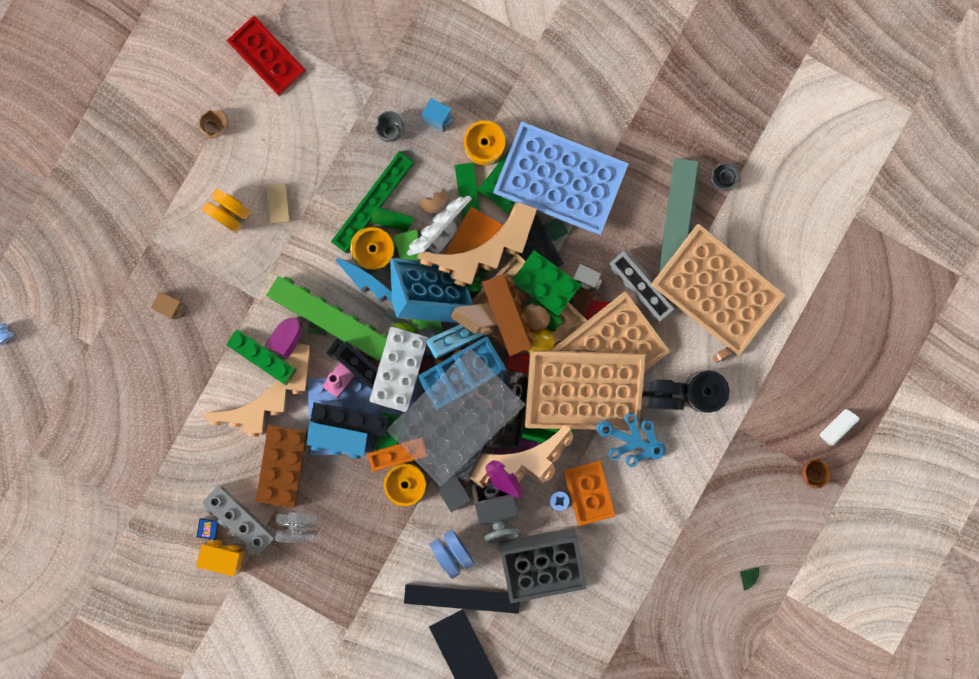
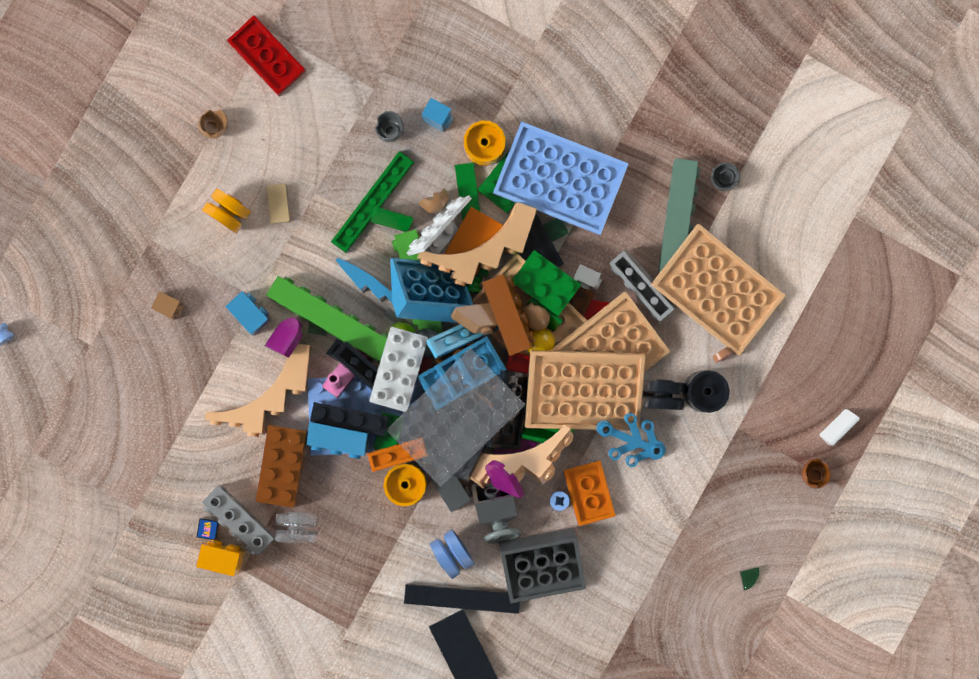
(248, 313): none -> dark azure brick
(261, 357): green plate -> none
(360, 248): light orange wheel -> none

